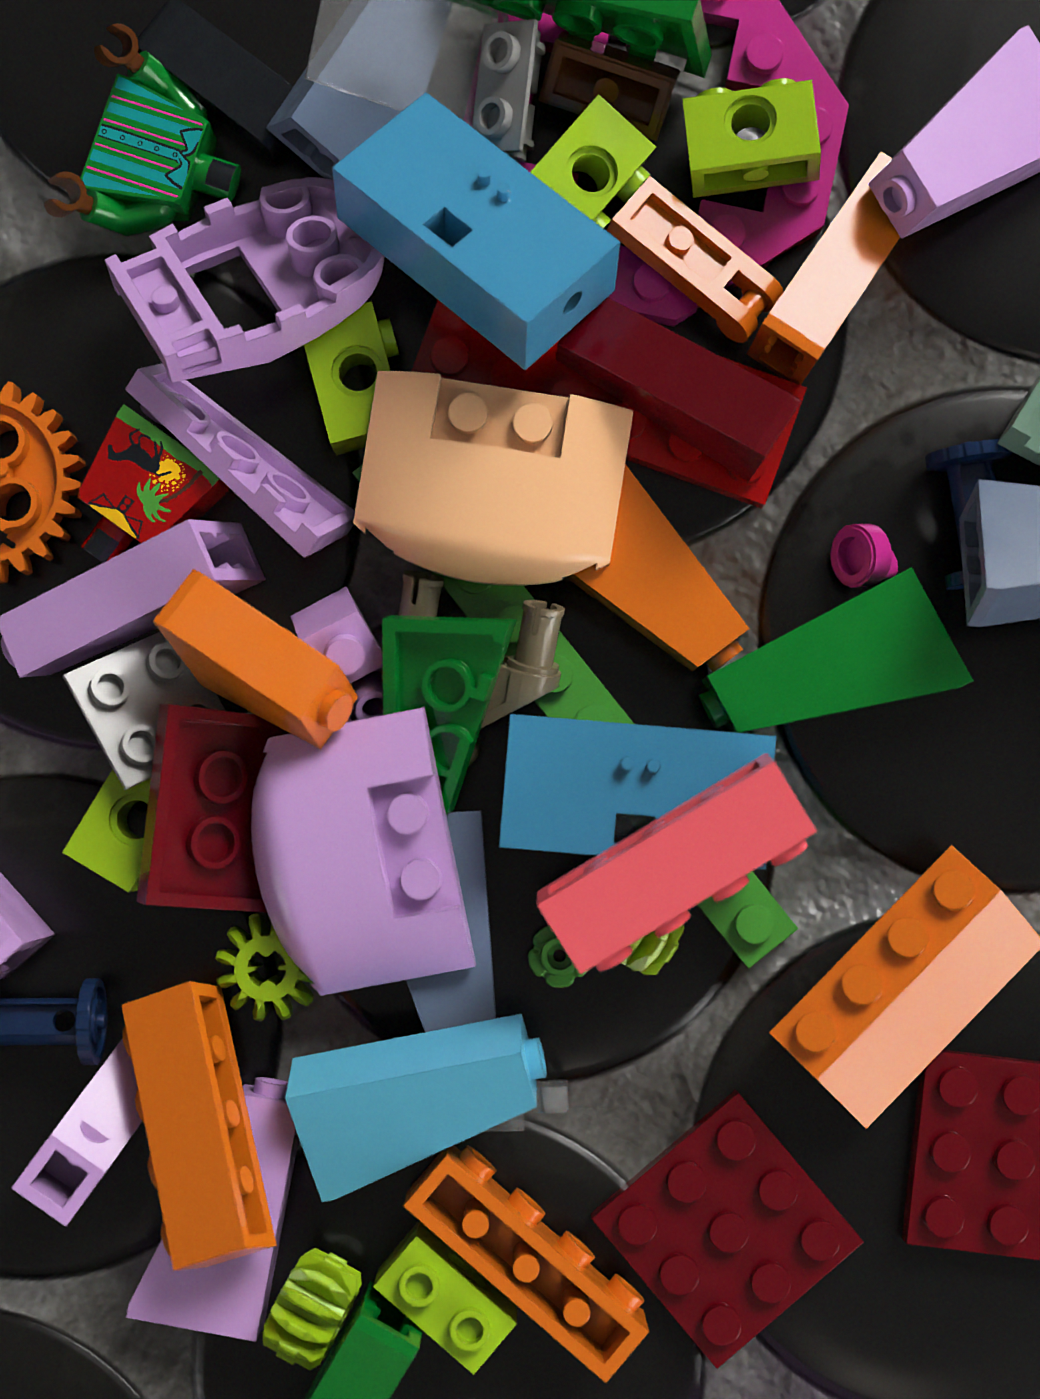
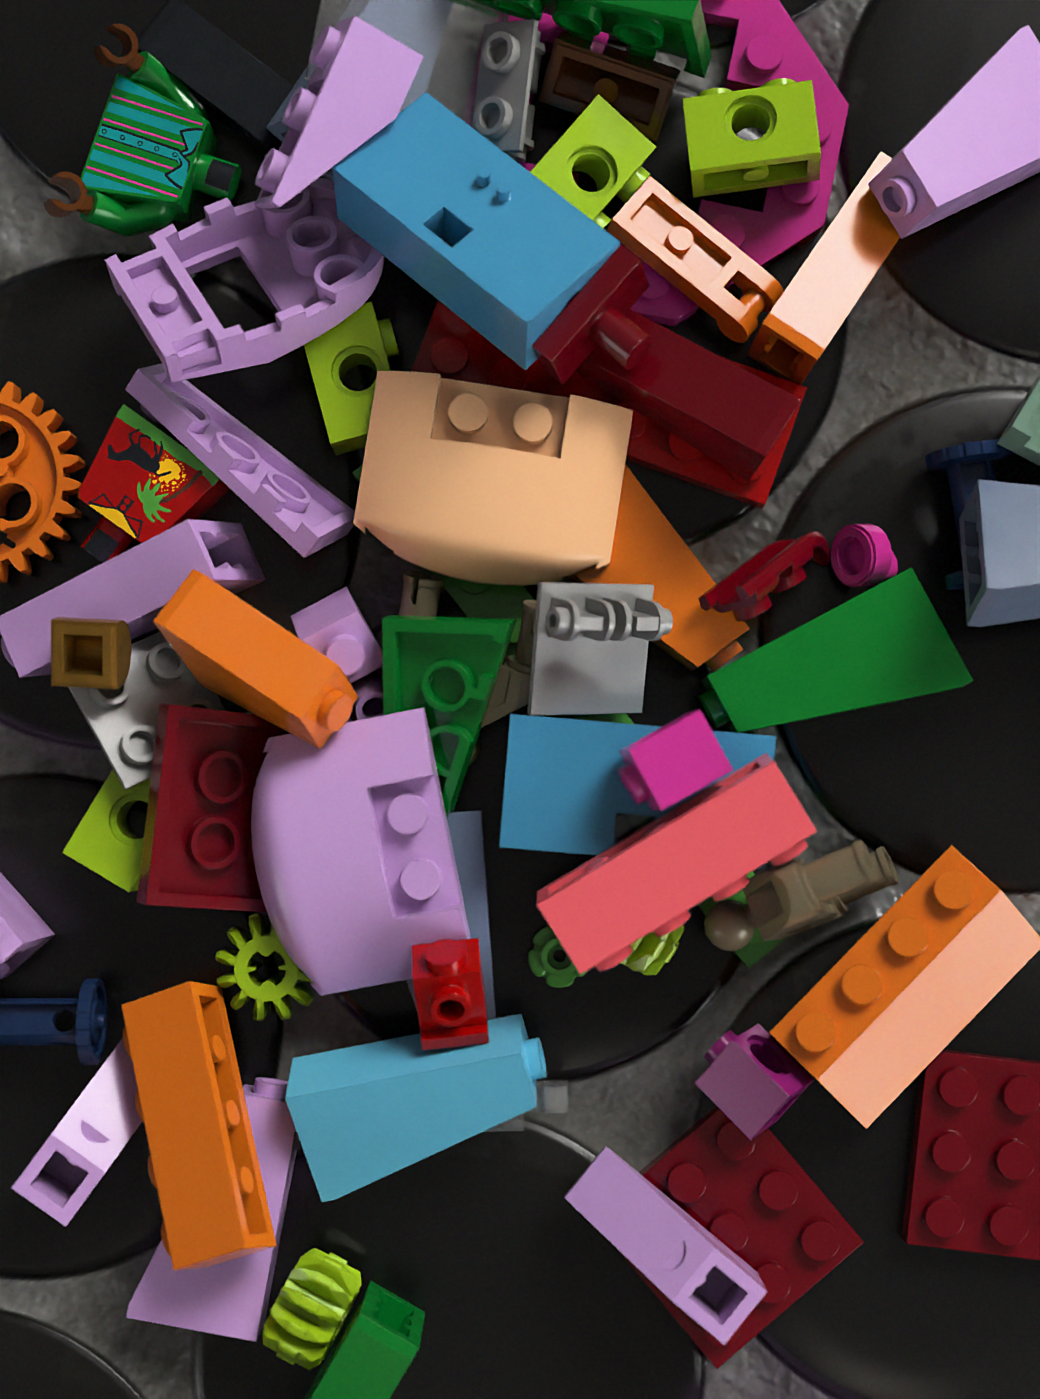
(89, 652): none -> pearl gold brick
(350, 98): none -> lavender slope
(446, 1297): lime brick -> none
(450, 993): none -> red brick
(528, 1261): orange brick -> none
(593, 647): none -> light grey hinge
(598, 319): none -> dark red tile
(667, 1245): none -> lavender slope
(673, 762): none -> dark pink brick
(752, 1079): none -> magenta brick
(767, 571): none -> dark red piece
(799, 896): none -> dark tan connector

